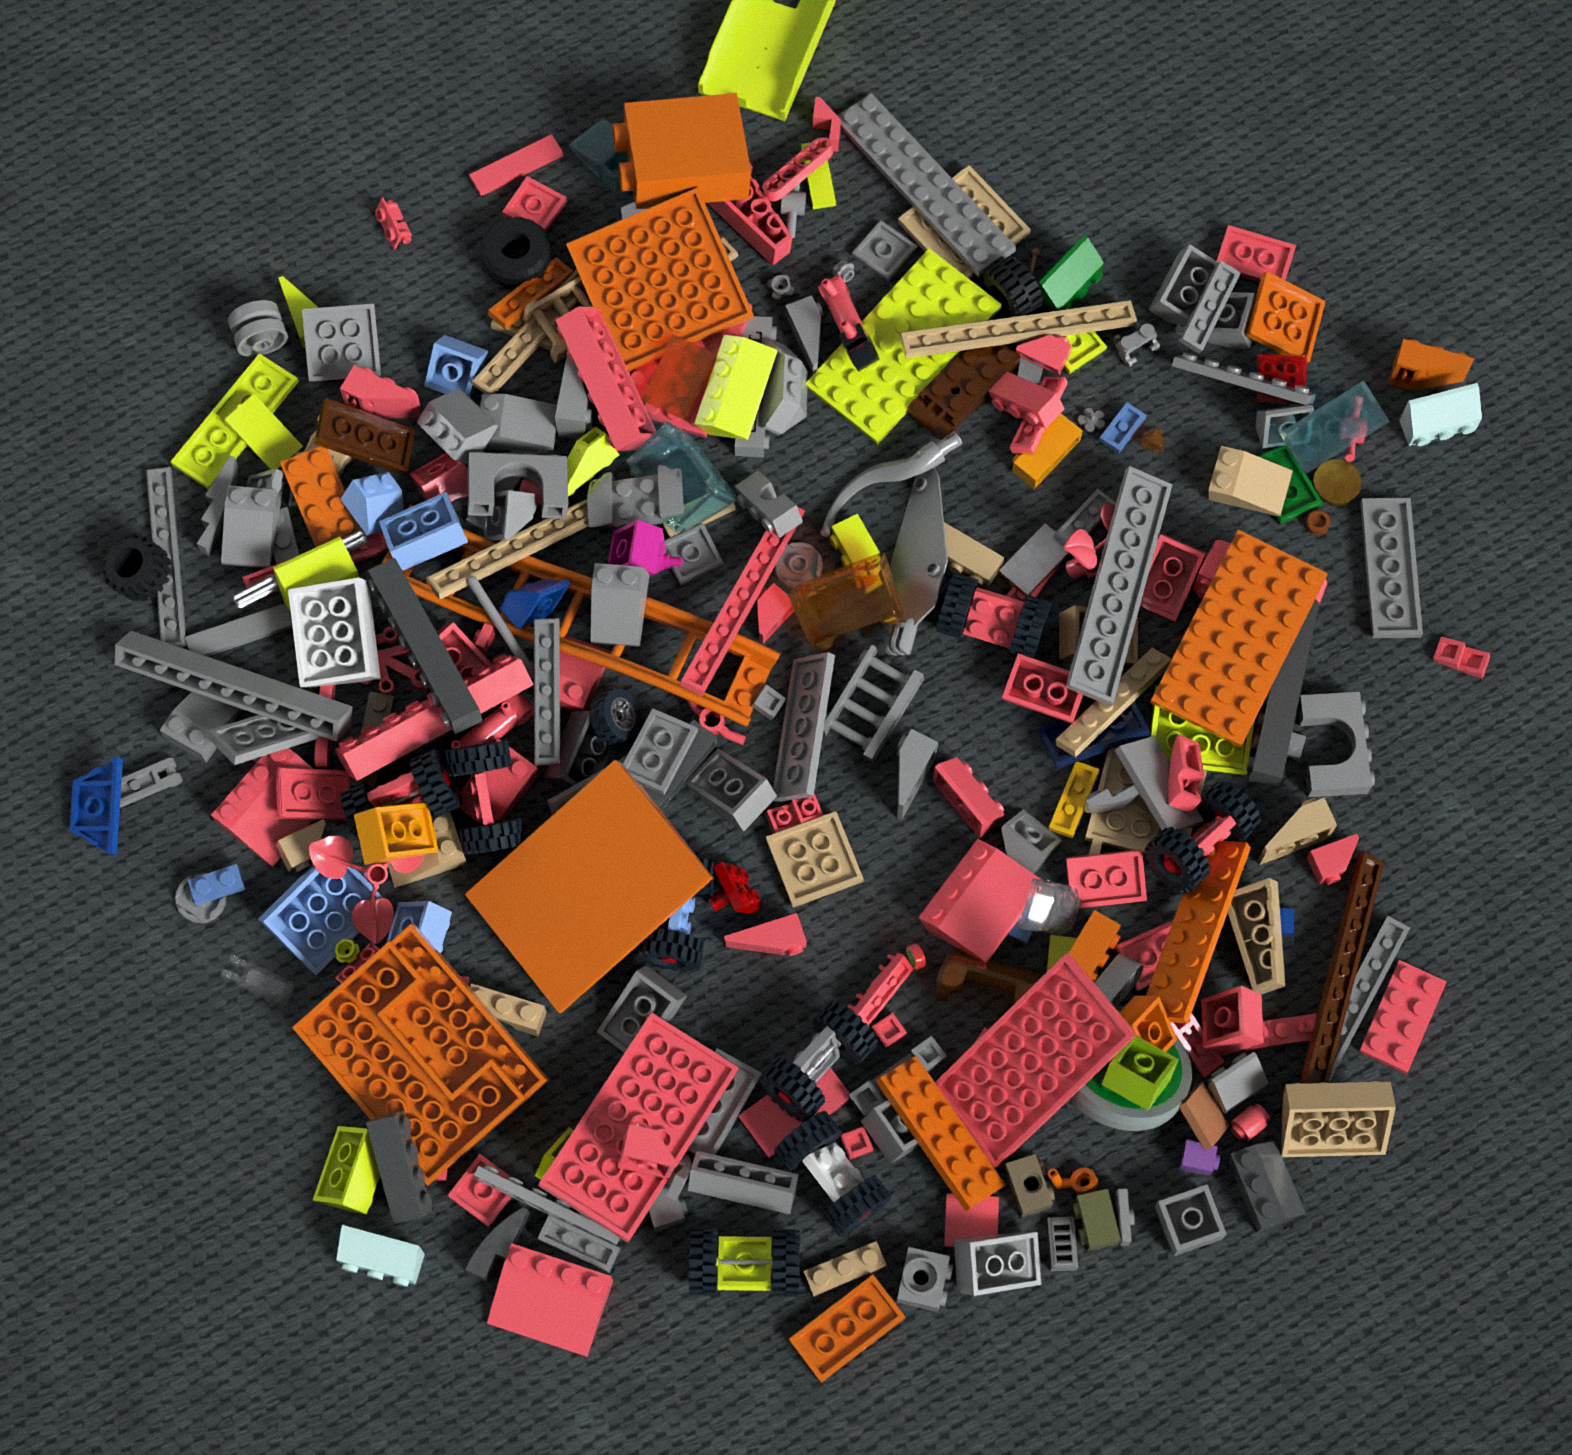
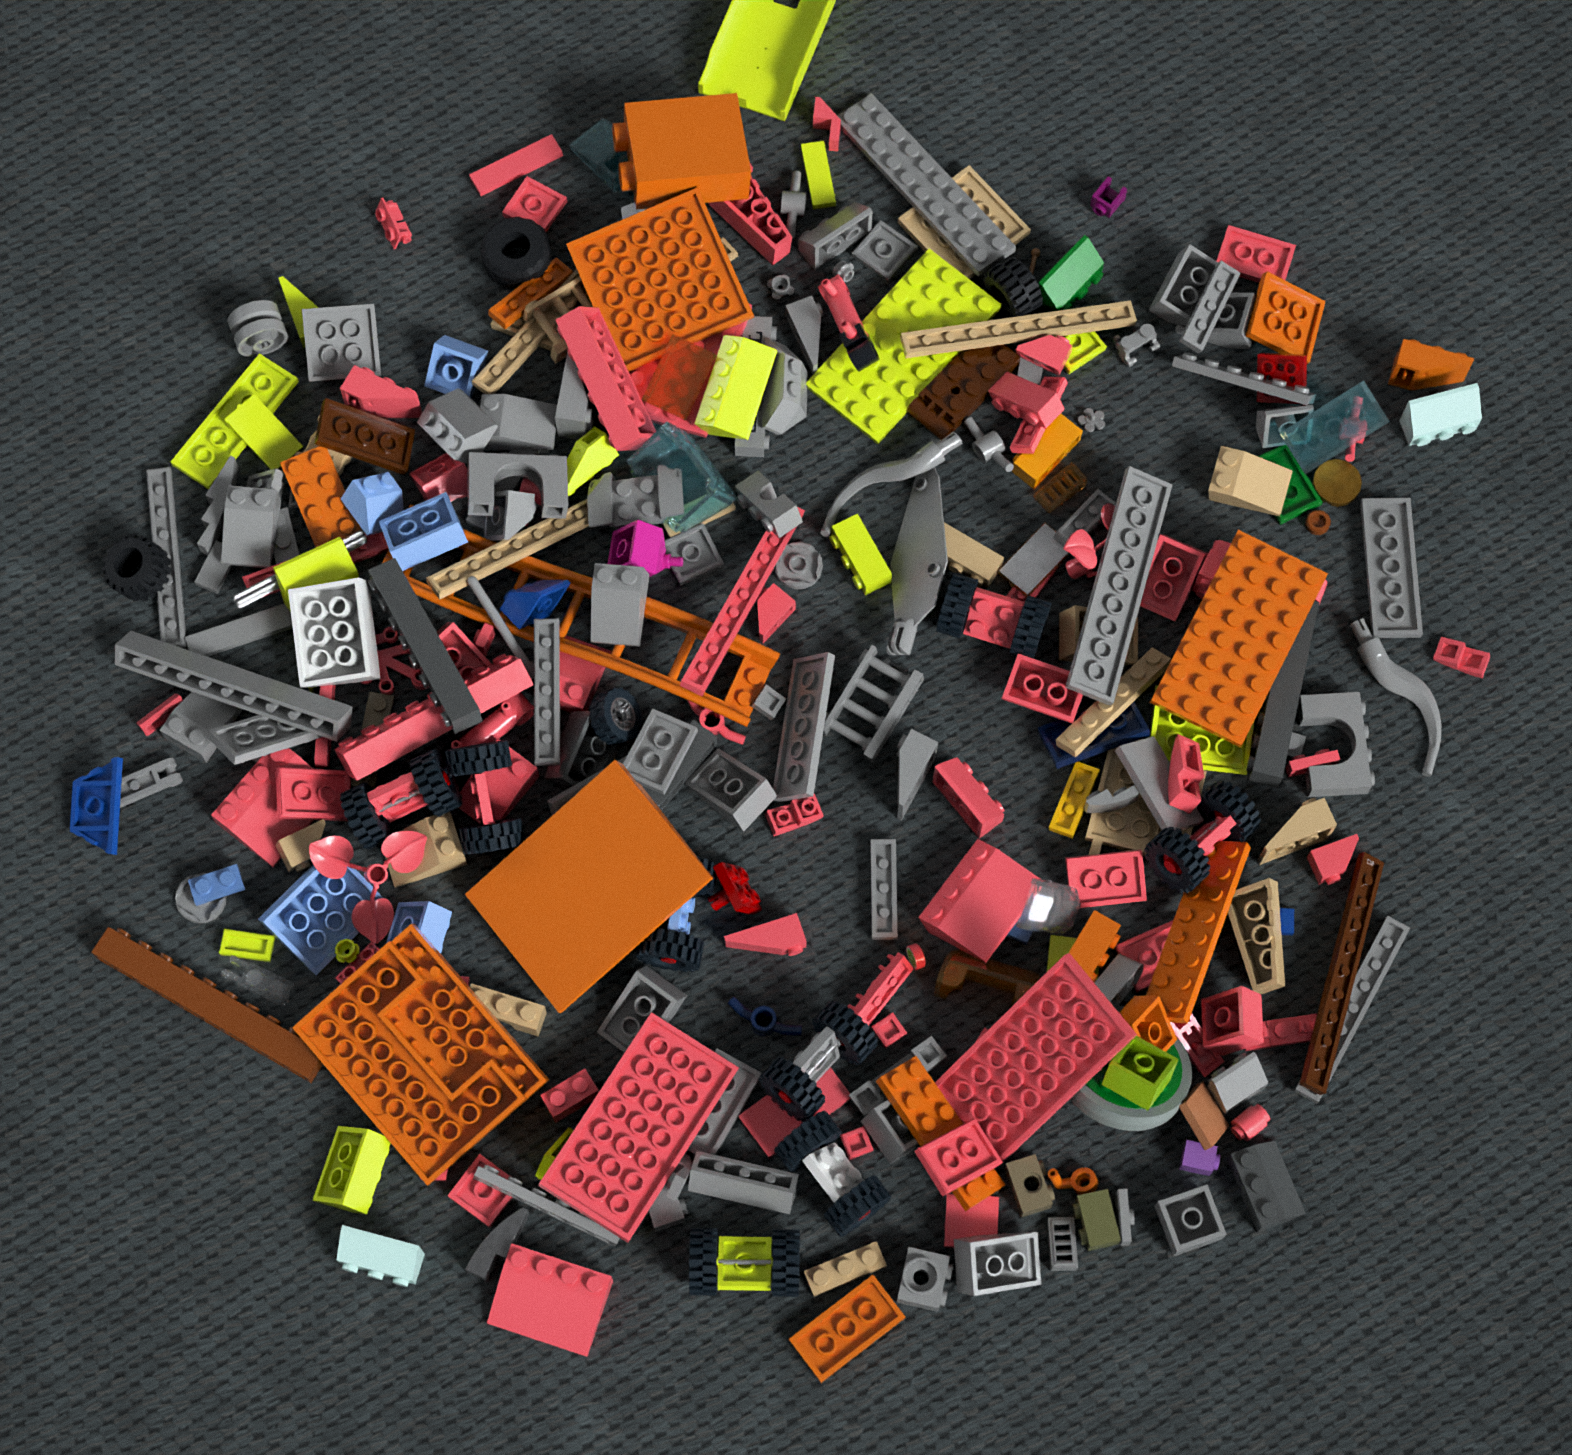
(159, 715): none -> coral slope
(206, 1002): none -> dark orange brick
(213, 572): none -> light grey tile
(247, 945): none -> neon yellow tile
(395, 833): light orange slope -> none
(399, 1167): dark grey brick -> none
(570, 1095): none -> coral brick
(579, 1243): light grey plate -> none
(645, 1152): coral slope -> none
(752, 1016): none -> dark blue piece
(814, 859): tan plate -> none
(817, 152): coral beam -> none
(835, 234): none -> light grey slope
(846, 600): clear orange windscreen -> none
(883, 889): none -> light grey plate
(958, 1157): none -> coral tile
(988, 446): none -> light grey piece
(1028, 841): light grey slope -> none
(1071, 470): none -> clear orange slope
(1102, 207): none -> magenta window
(1122, 428): medium blue plate -> none
(1153, 441): clear orange tile -> none
(1300, 763): none -> coral plate
(1336, 1119): tan slope -> none
(1401, 683): none -> light grey animal
(1402, 1016): coral plate -> none

